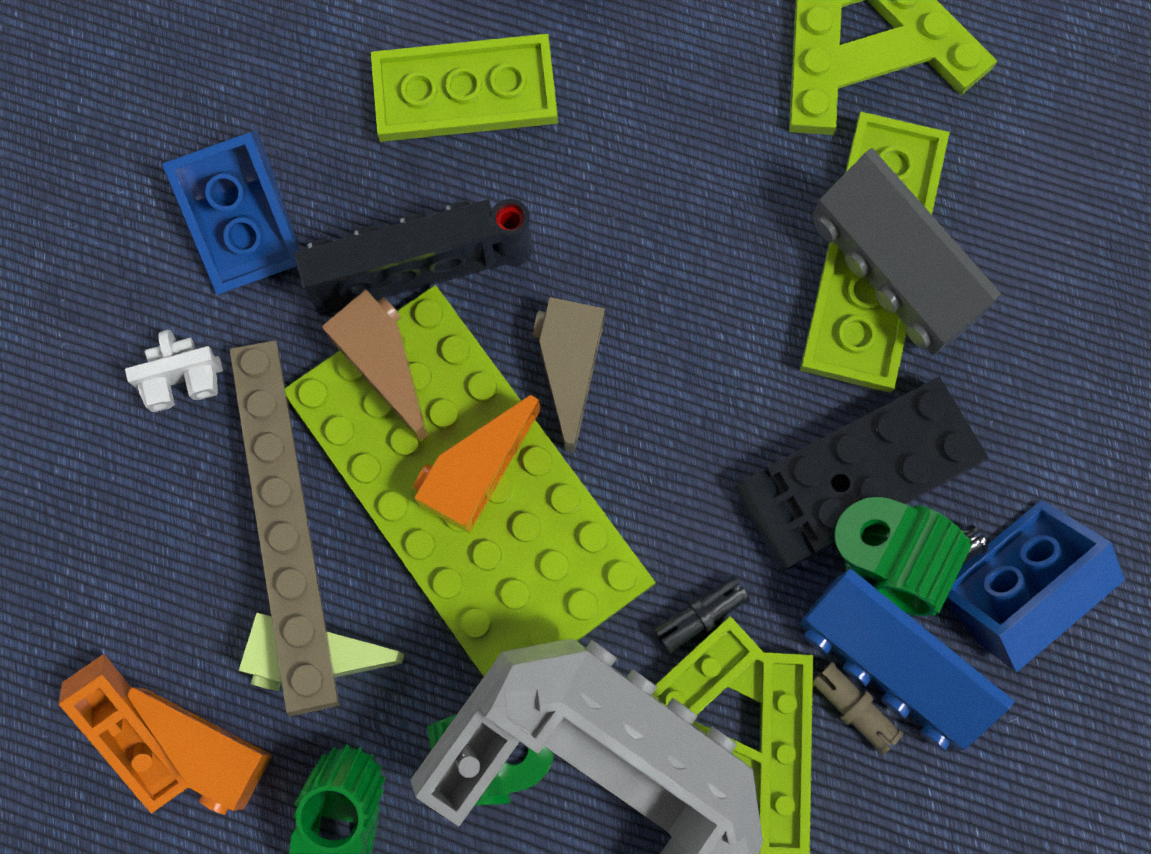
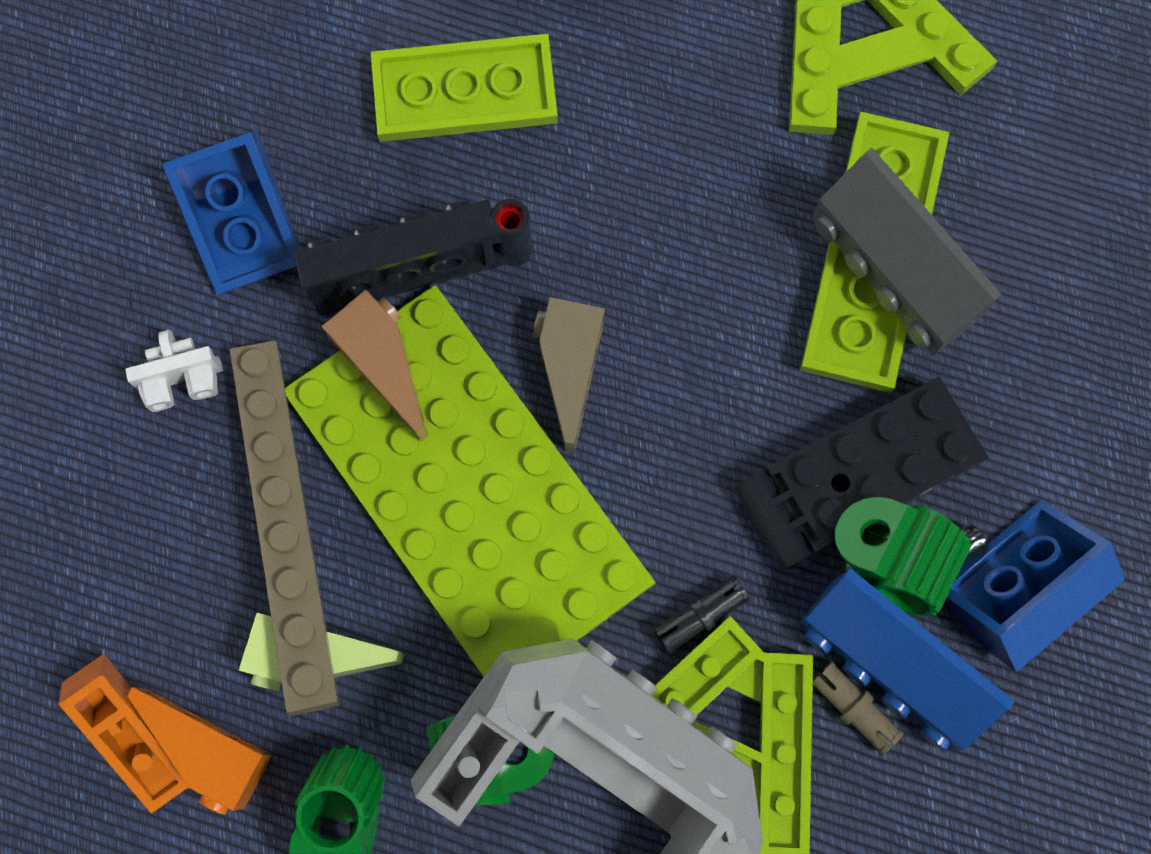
(470, 470): orange slope -> none

